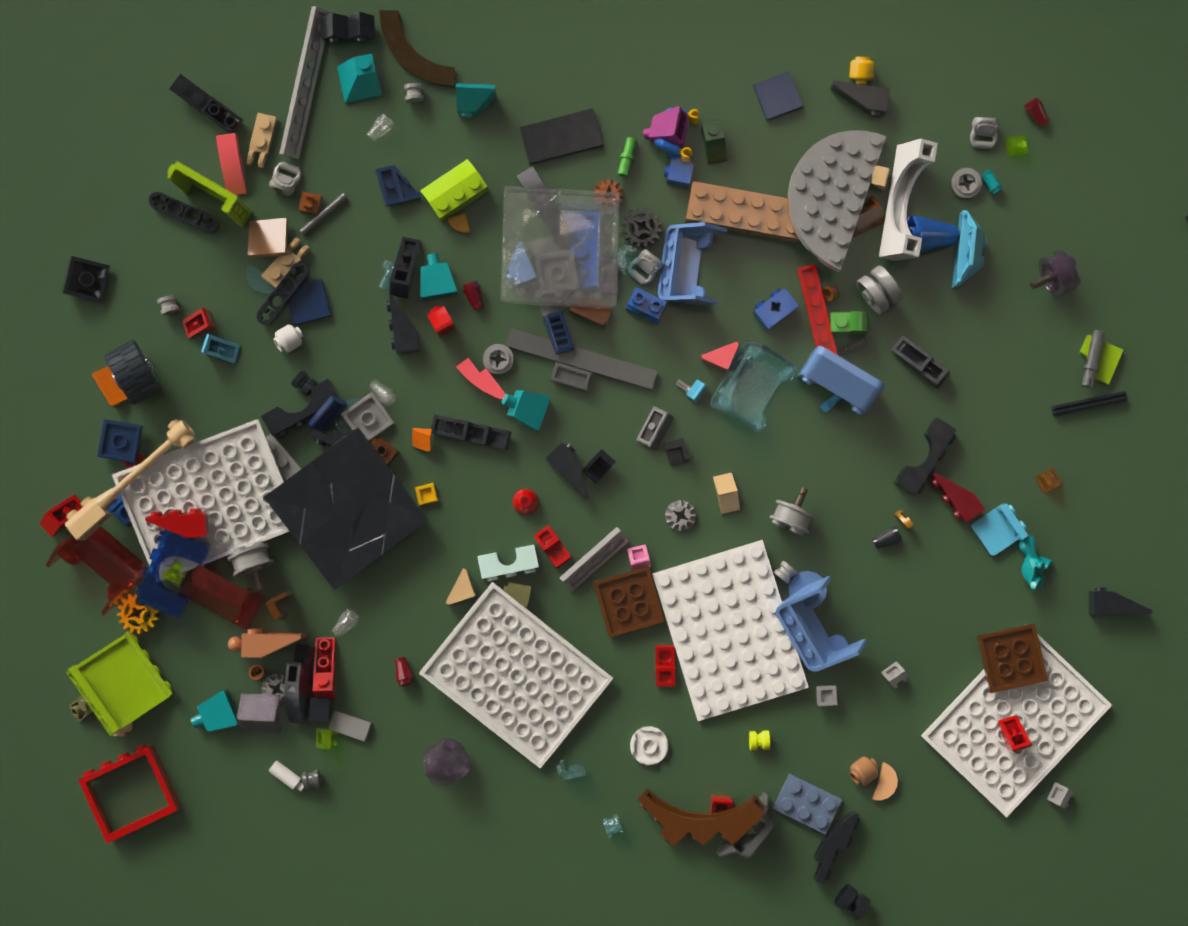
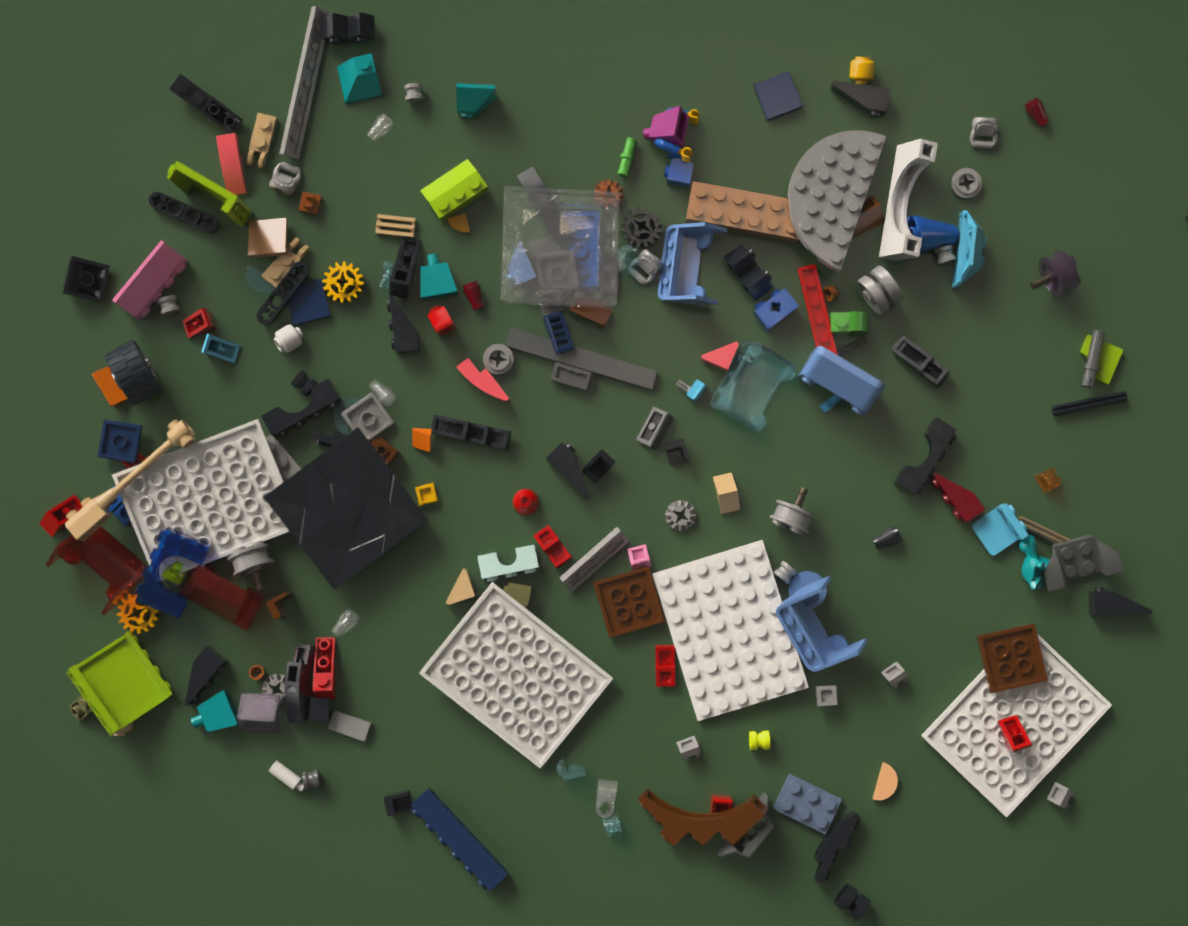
(150, 280): none -> bright pink slope
(163, 780): red window -> none
(185, 524): red slope -> none
(203, 670): none -> black slope
(260, 644): nougat slope -> none
(323, 214): dark grey bar -> none
(323, 738): clear neon green tile -> none
(327, 413): dark blue tile -> none
(343, 273): none -> yellow gear
(379, 224): none -> tan tile
(395, 187): dark blue wing -> none
(397, 802): none -> black panel
(403, 672): dark red cone -> none
(408, 57): dark brown tile -> none
(446, 762): wheel -> none
(459, 839): none -> dark blue brick
(527, 408): teal torso -> none
(561, 136): black tile -> none
(606, 794): none -> clear piece
(648, 304): blue hips -> none
(649, 745): white tile -> none
(688, 747): none -> light grey tile
(714, 141): dark green slope -> none
(753, 278): none -> black brick
(864, 771): medium nougat head -> none
(880, 177): tan slope -> none
(905, 521): pearl gold tile -> none
(945, 254): none -> light grey wheel
(991, 181): teal pin -> none
(1016, 145): clear neon green tile -> none
(1042, 531): none -> dark tan axle
(1078, 559): none -> dark grey piece

